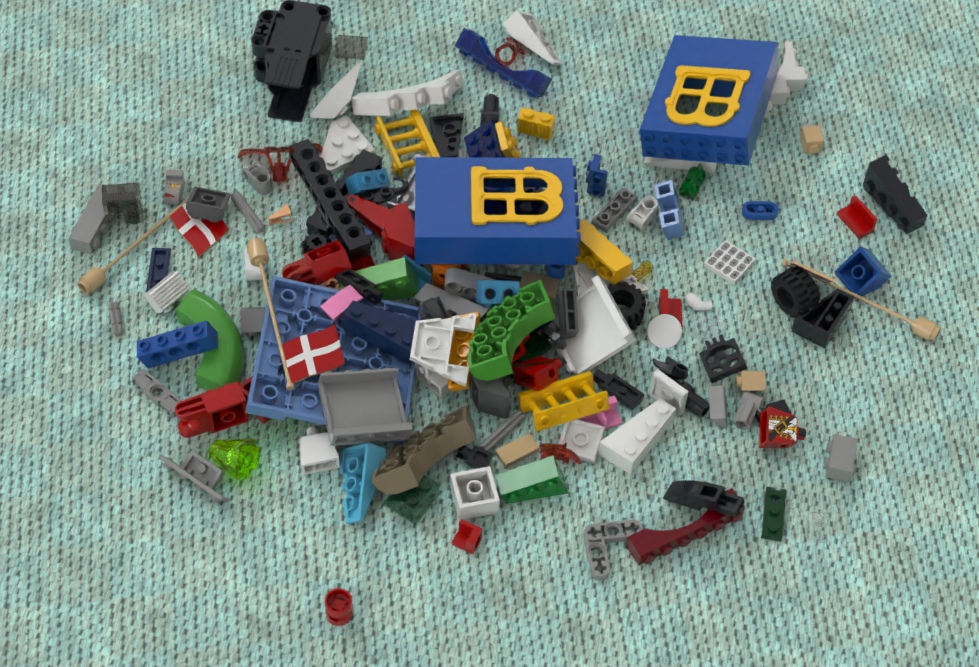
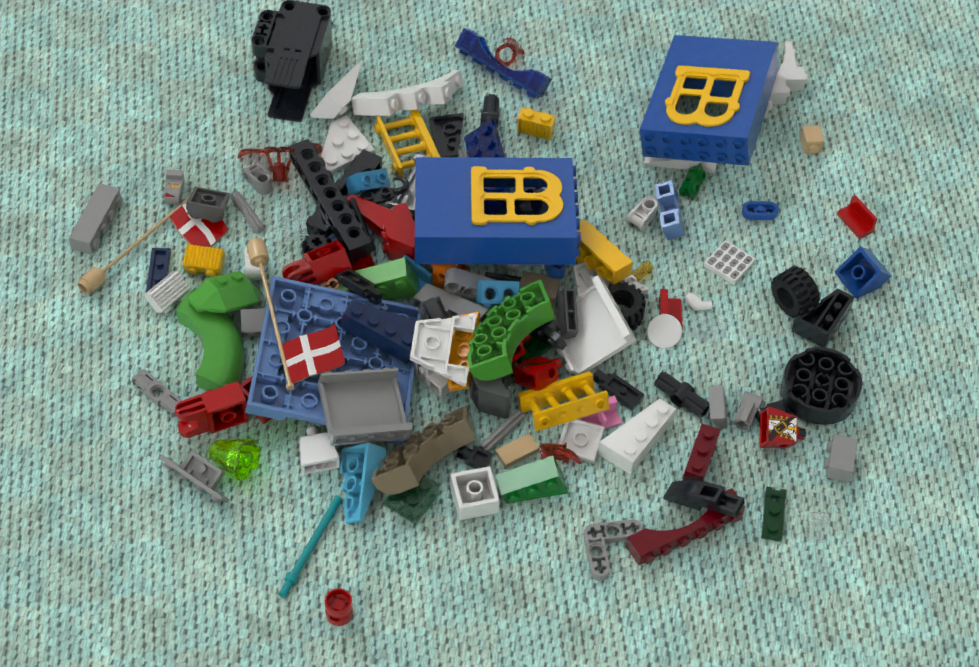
(115, 318): light grey axle -> none
(124, 199): clear smoke brick -> none
(177, 344): blue brick -> none
(203, 260): none -> yellow brick
(225, 293): none -> bright green wedge
(276, 217): light nougat piece -> none
(292, 577): none -> teal bar
(340, 301): bright pink slope -> none
(351, 47): clear smoke piece -> none
(354, 205): none -> black bar
(468, 536): red panel -> none
(507, 142): yellow plate -> none
(528, 31): white wedge -> none
(595, 177): blue bracket -> none
(614, 210): light grey tile -> none
(668, 391): white tile -> none
(672, 368): black plate -> none
(702, 453): none -> dark red arch
(718, 348): black piece -> none
(751, 381): tan brick -> none
(821, 385): none -> black brick
(893, 195): black wedge -> none
(922, 327): tan flag -> none

